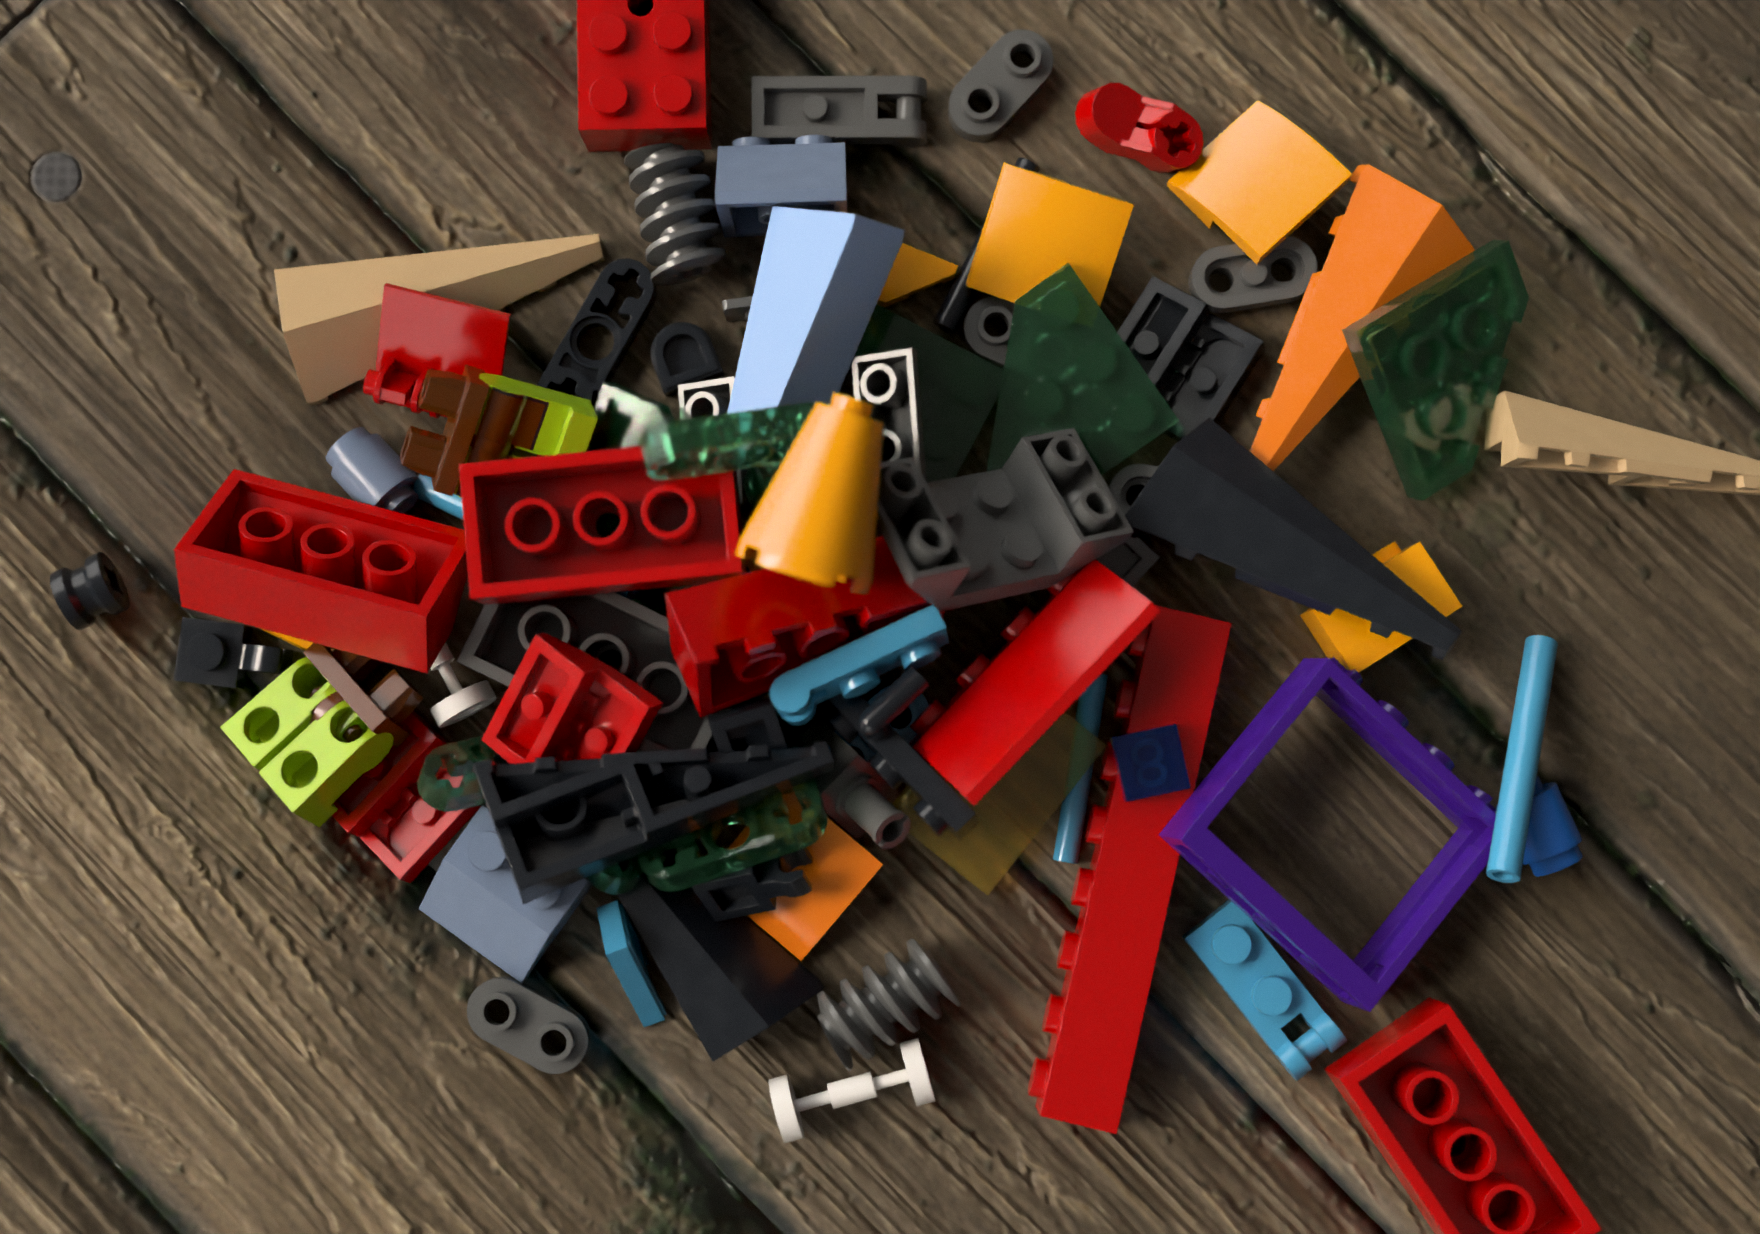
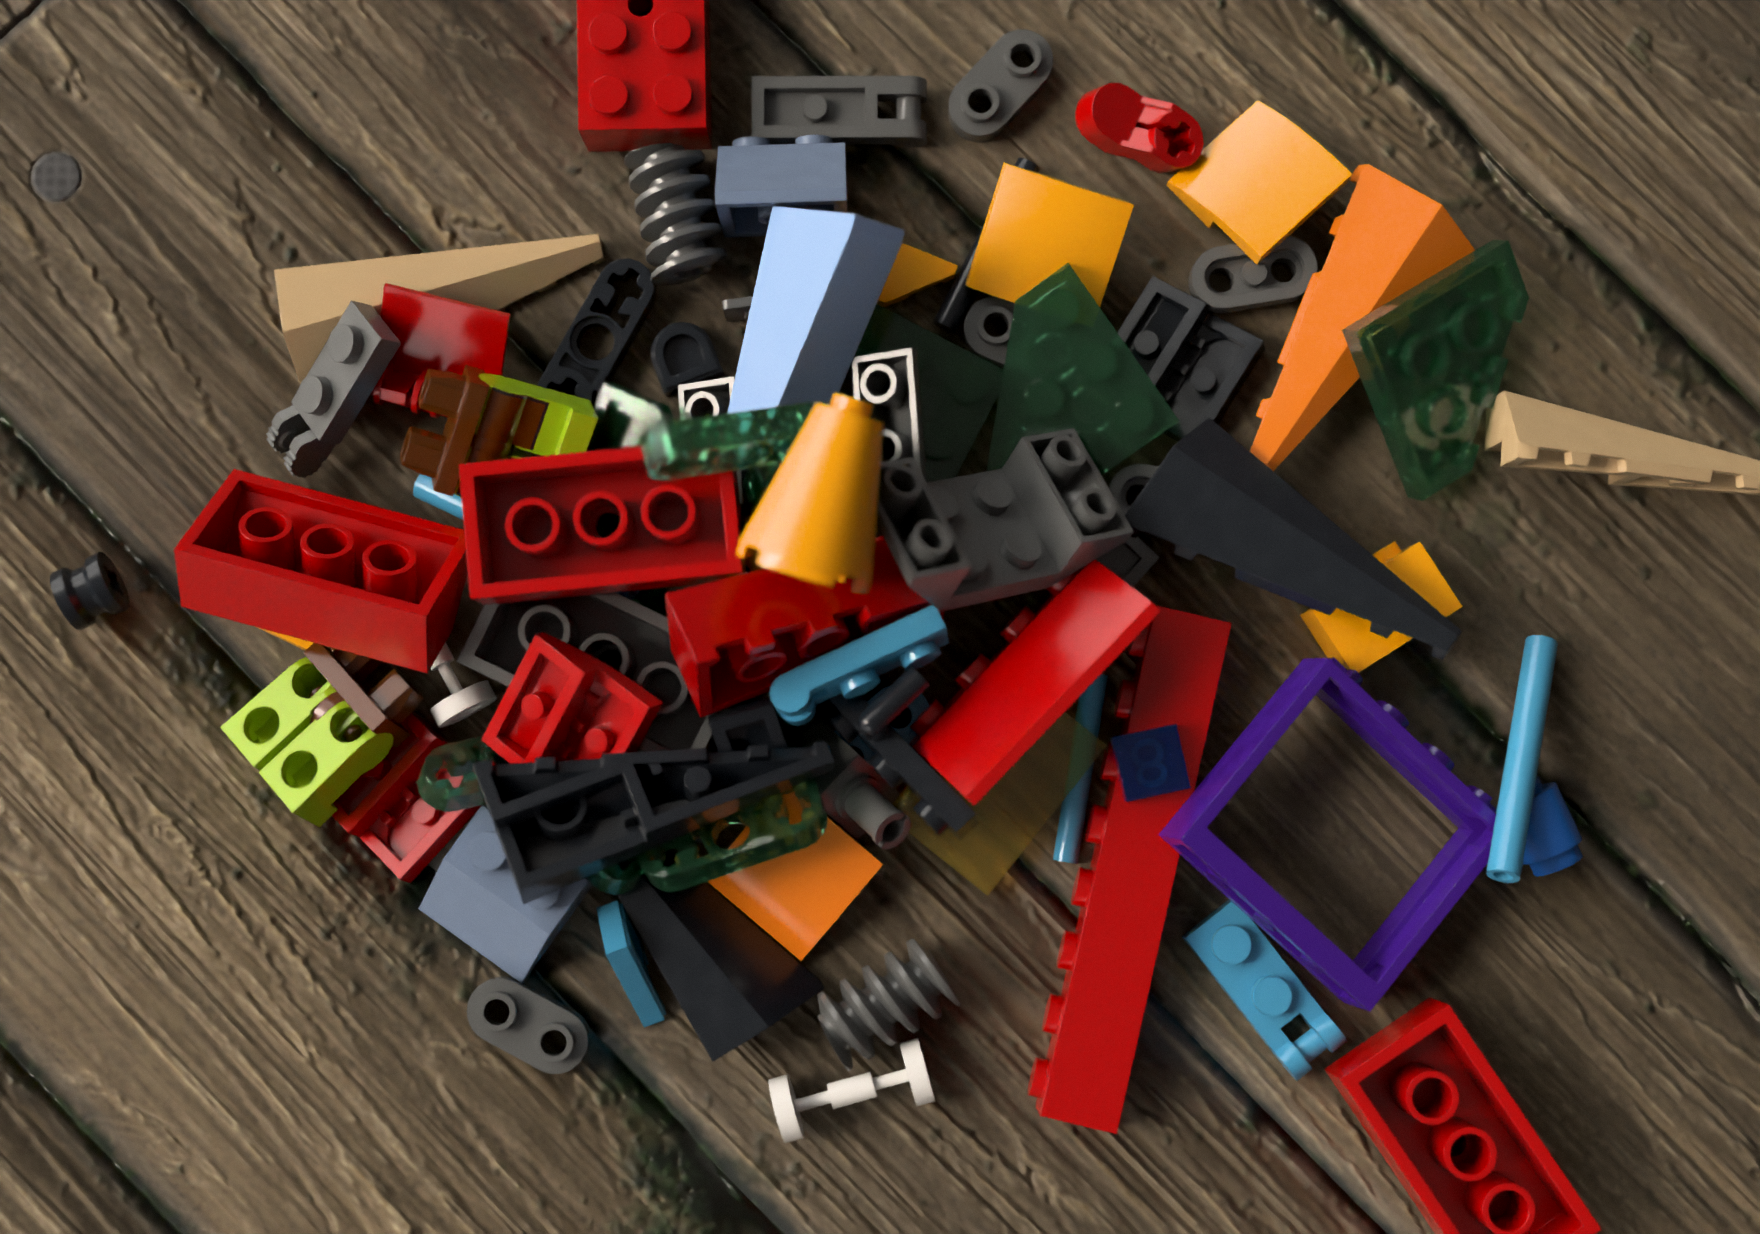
(223, 653): black plate -> none
(333, 390): none -> dark grey hinge
(372, 471): sand blue brick -> none
(755, 887): black plate -> none

